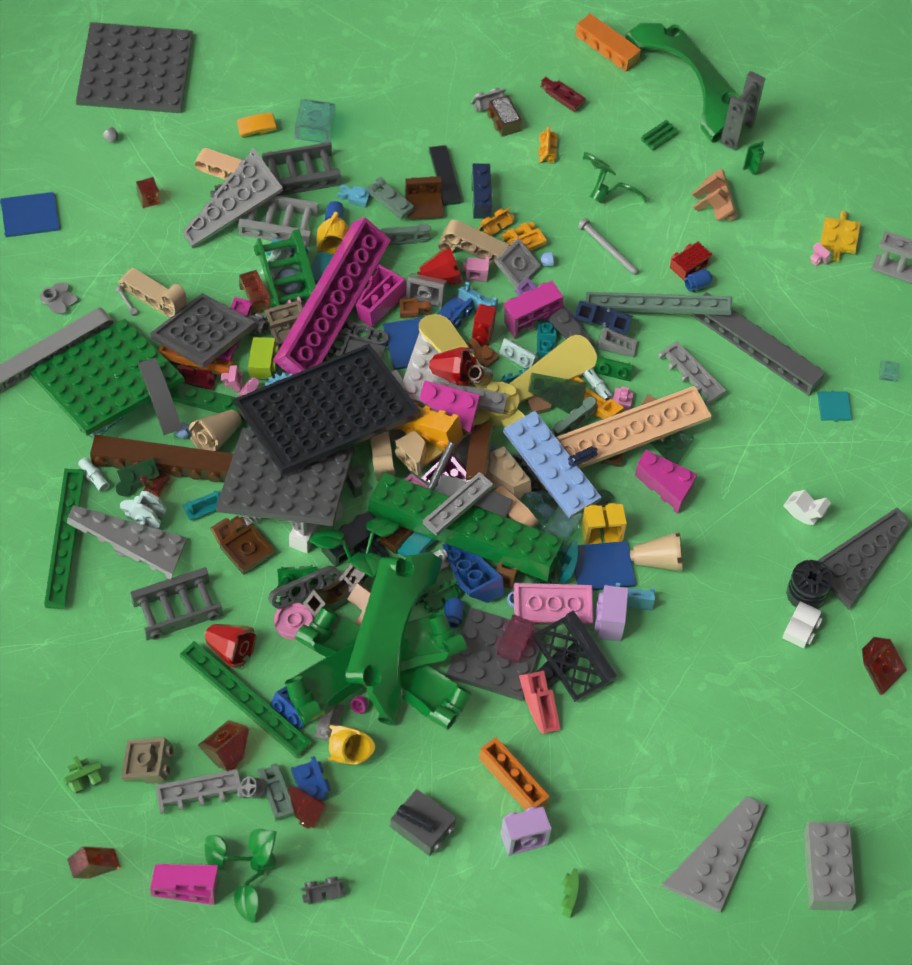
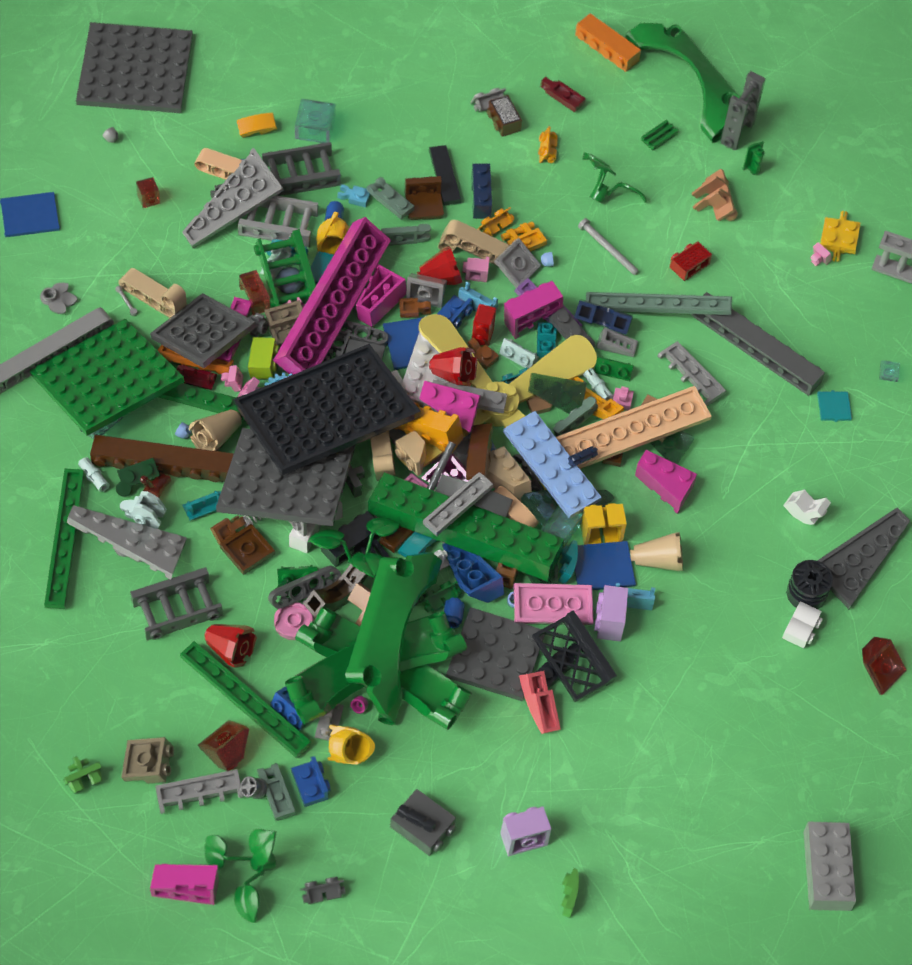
(92, 862): slope -> none
(160, 396): dark grey slope -> none
(306, 807): clear red slope -> none
(480, 374): reddish brown brick -> none
(513, 775): orange brick -> none
(515, 638): clear pink brick -> none
(698, 280): blue brick -> none
(714, 863): light grey wing -> none

